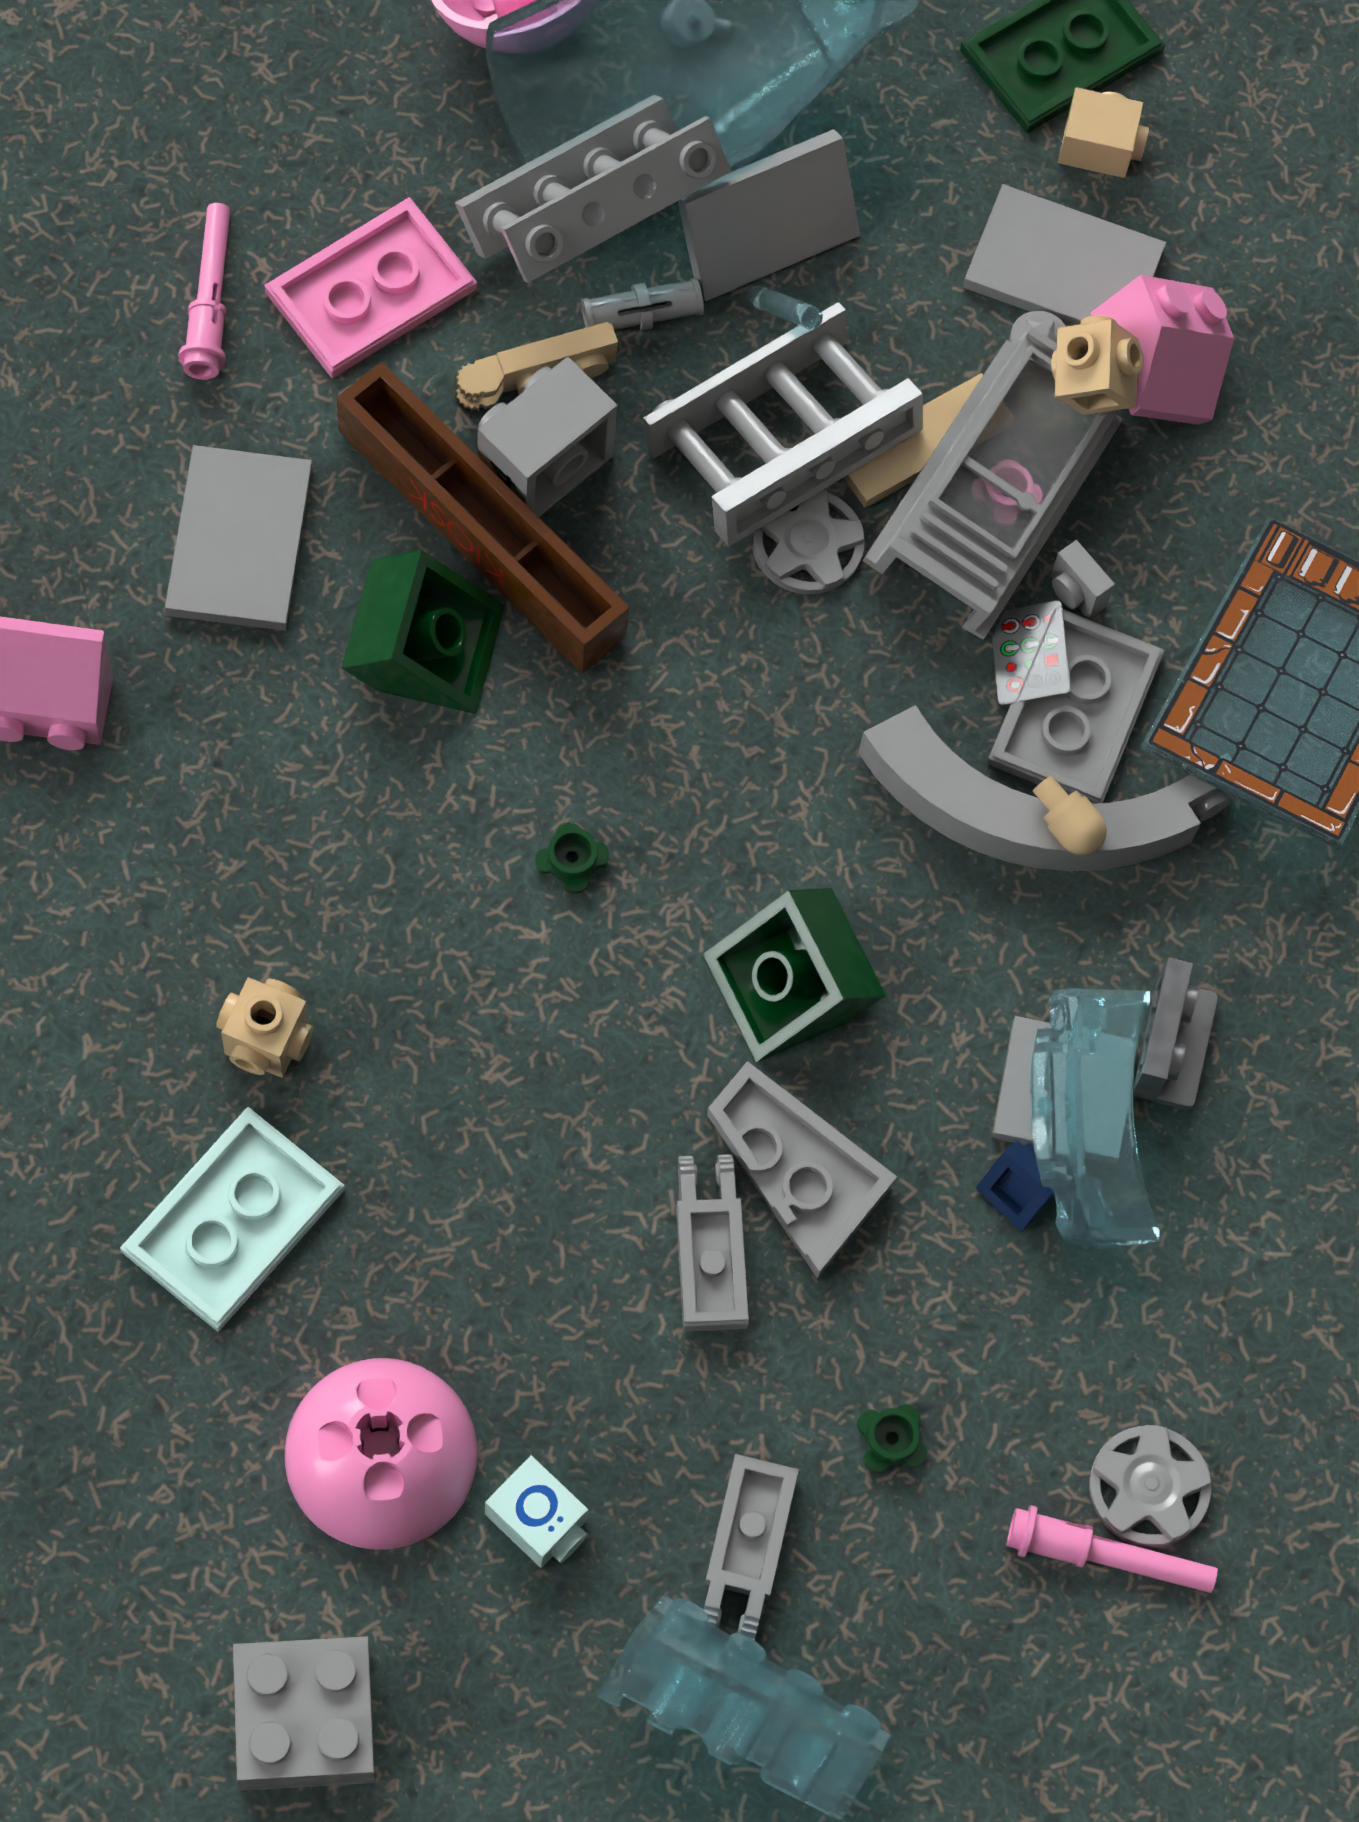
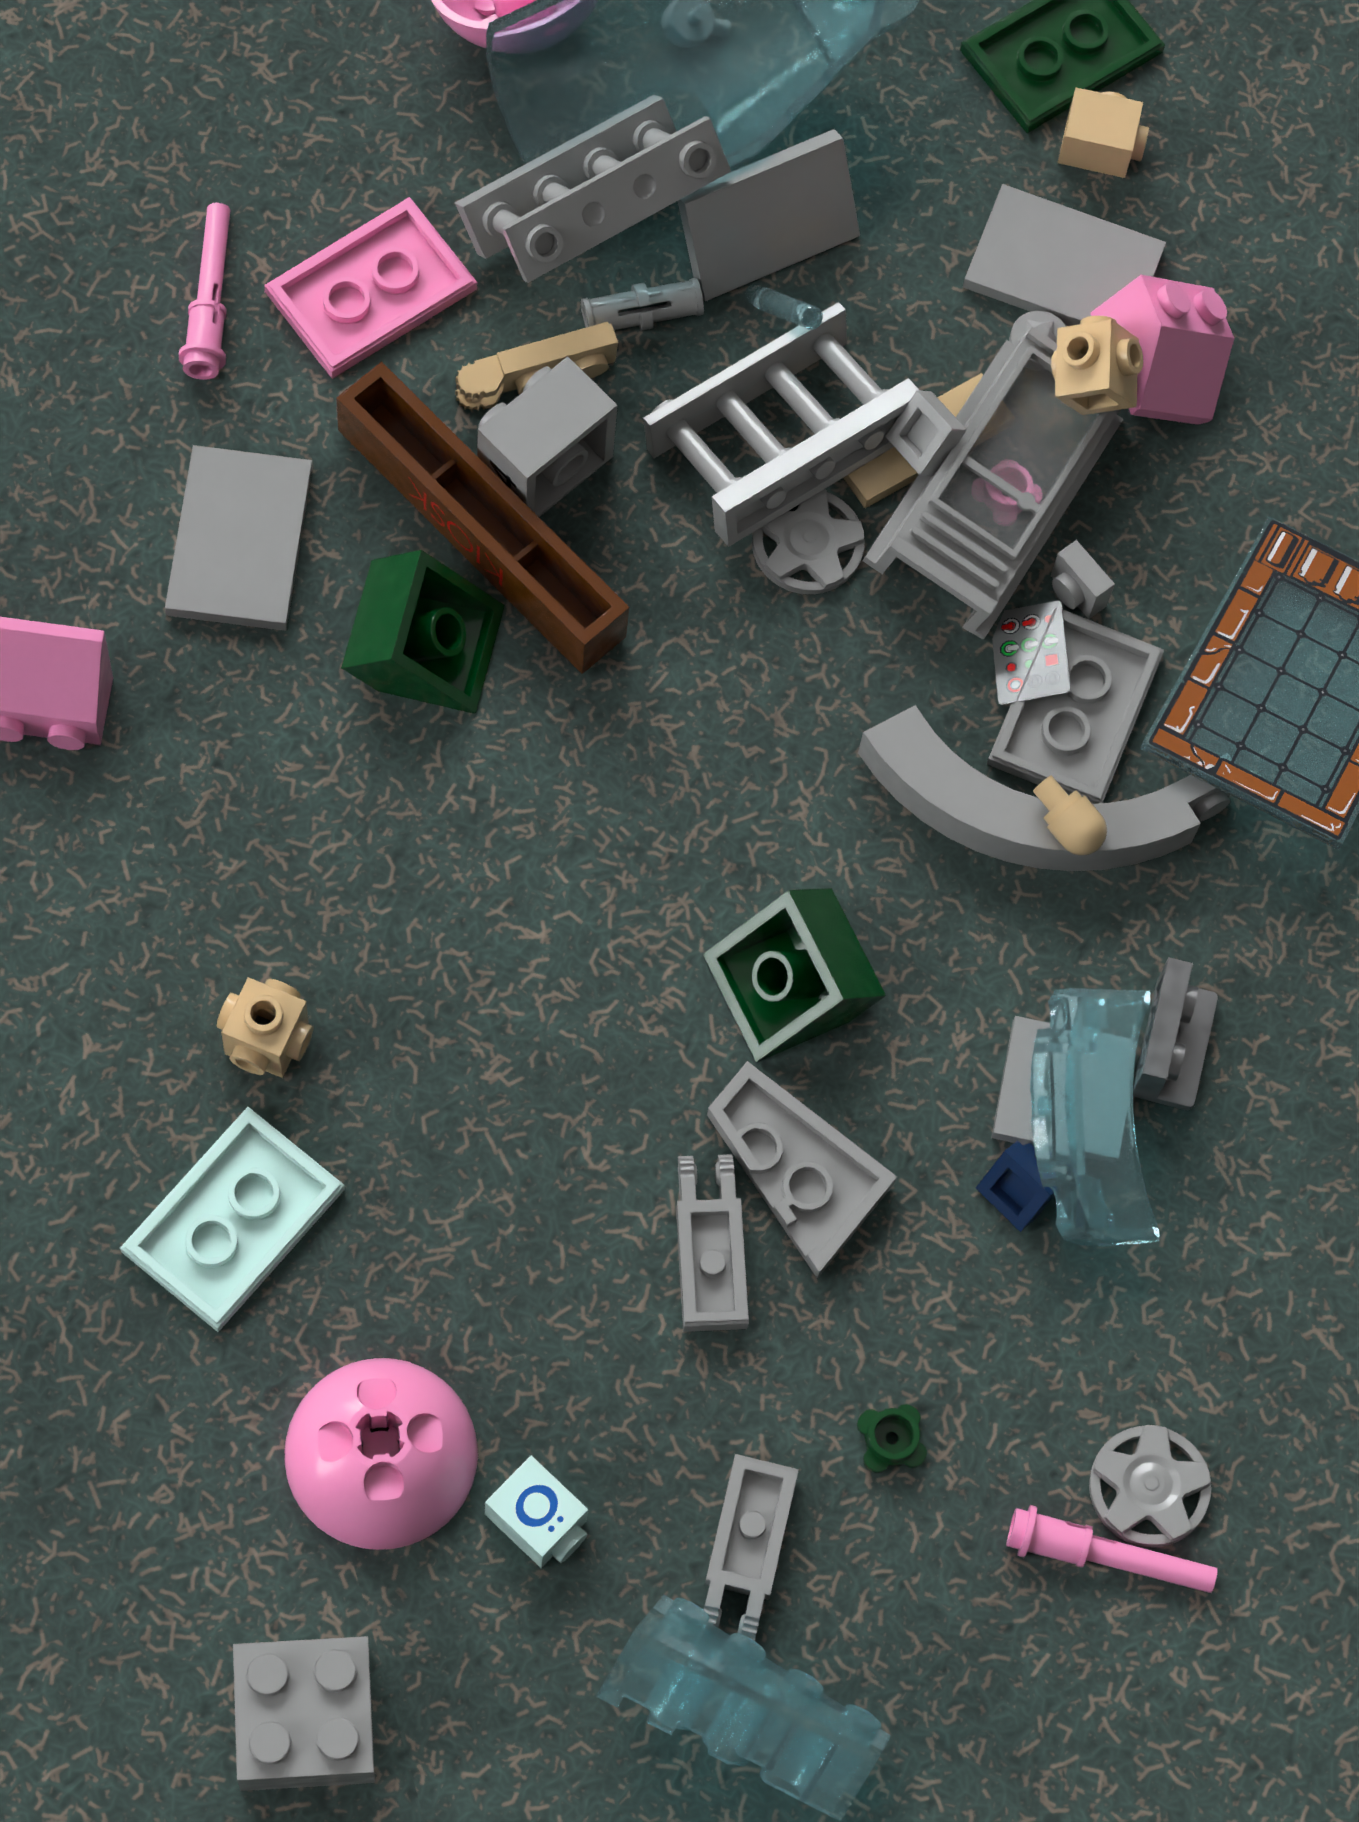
(567, 840): dark green plate -> none
(925, 433): none -> light grey plate

